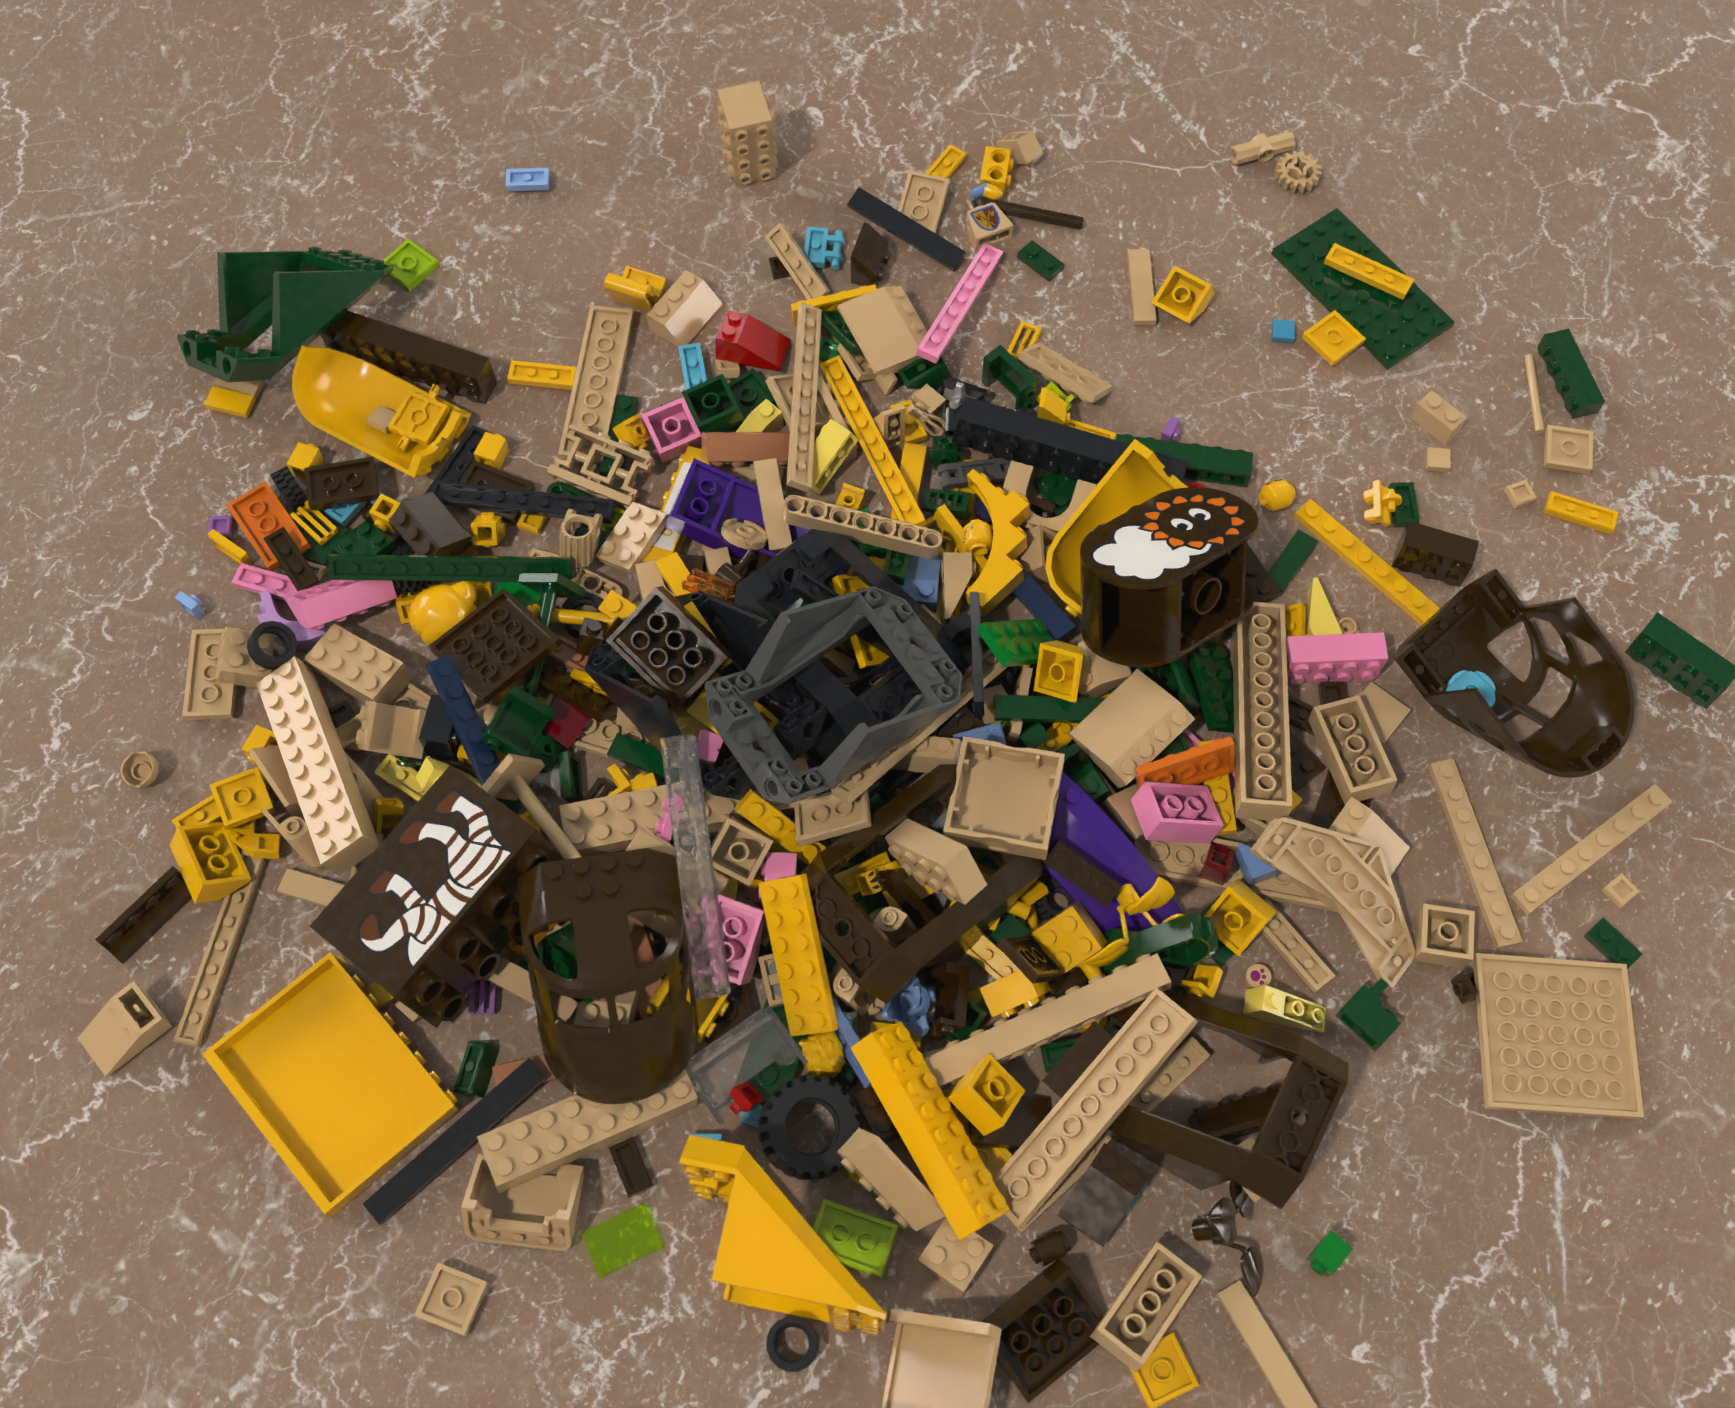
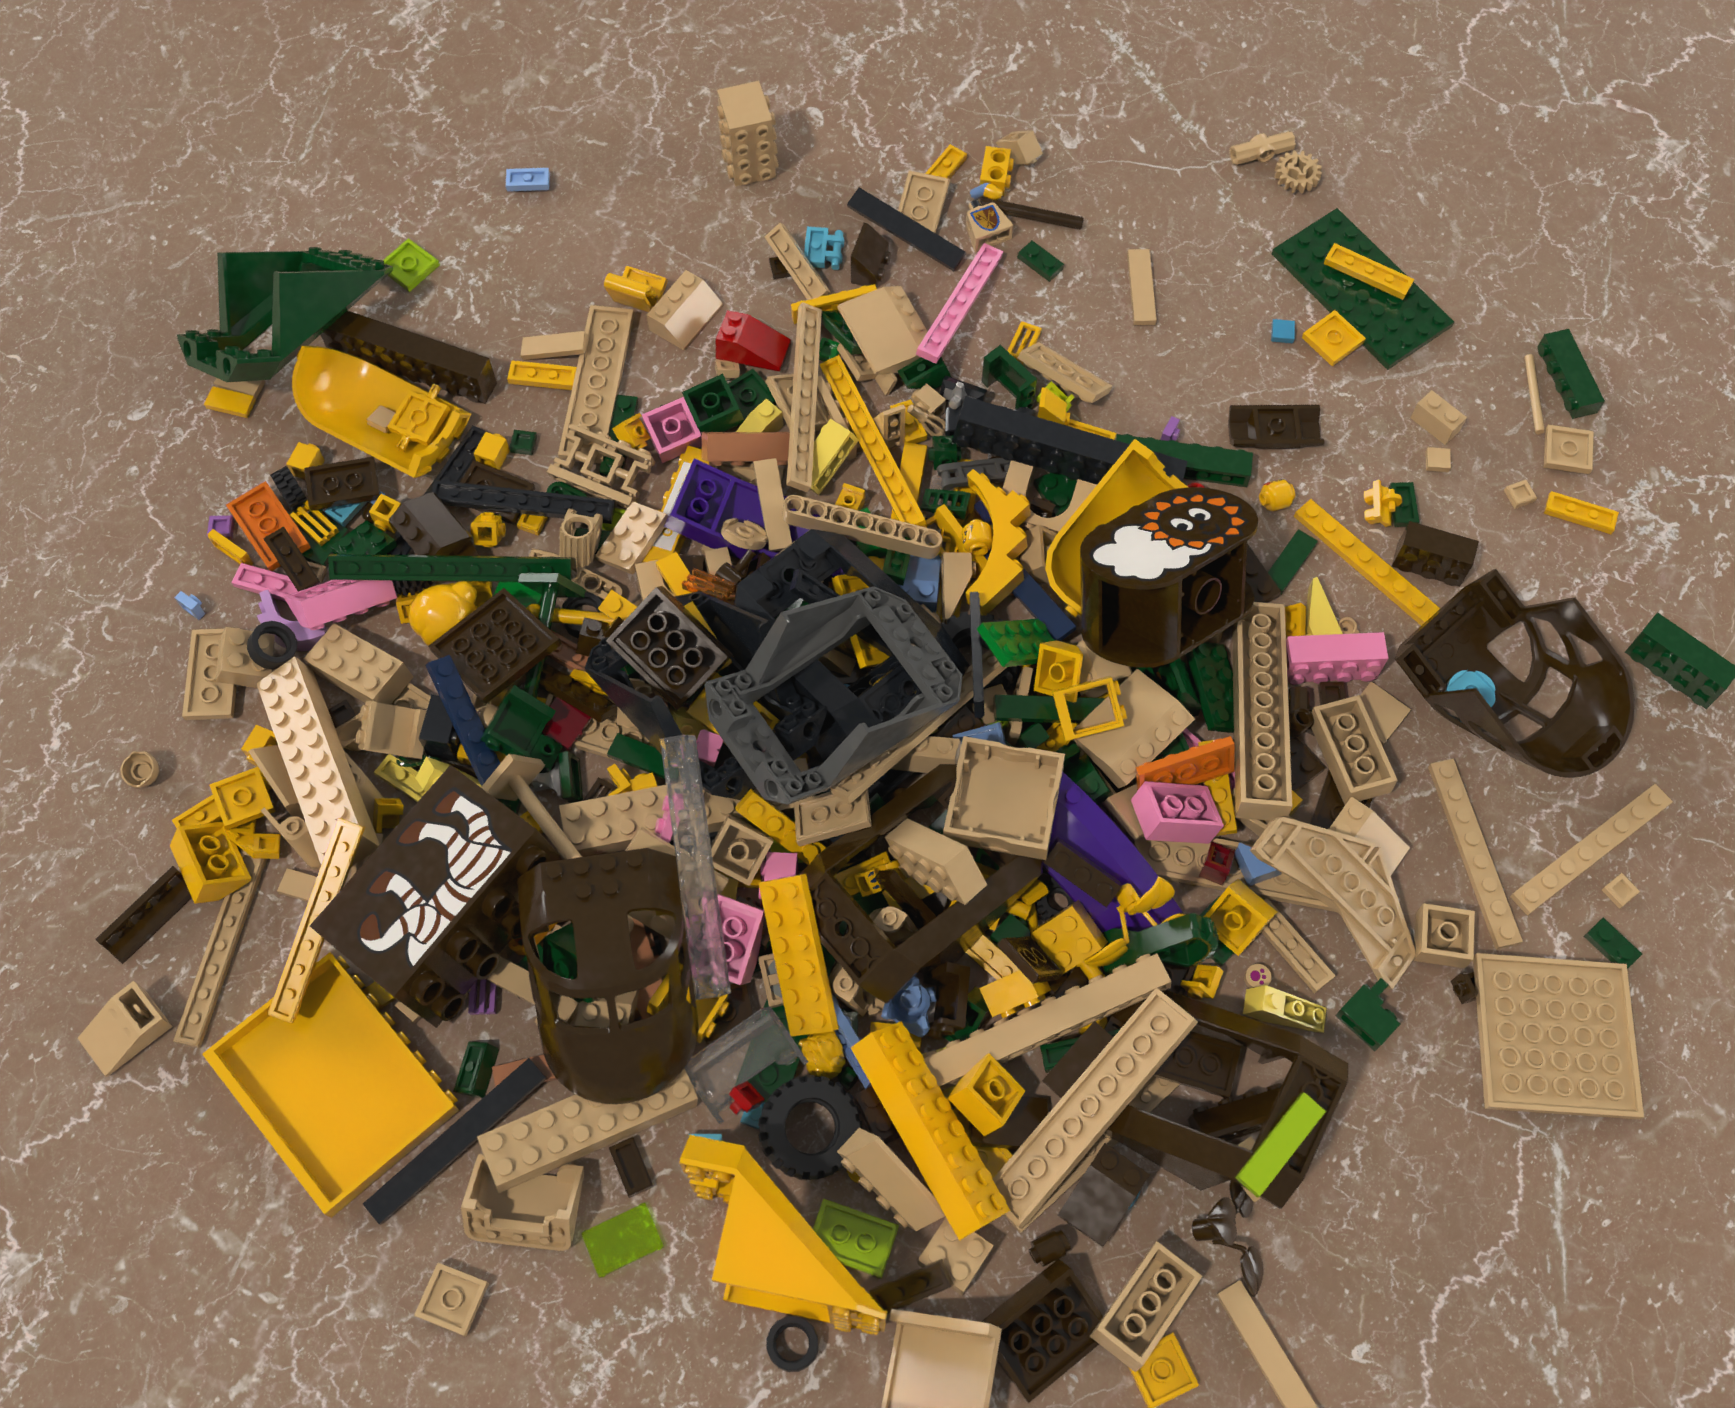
(307, 941): none -> yellow tile
(523, 442): none -> dark green tile
(553, 345): none -> tan tile
(692, 364): medium azure plate -> none
(912, 1286): none -> dark brown tile
(1061, 706): none -> yellow window
(1183, 295): yellow slope -> none
(1202, 1064): none -> dark brown plate
(1274, 426): none -> dark brown piece
(1280, 1144): none -> lime tile
(1299, 715): none -> dark brown piece
(1328, 1254): green brick -> none

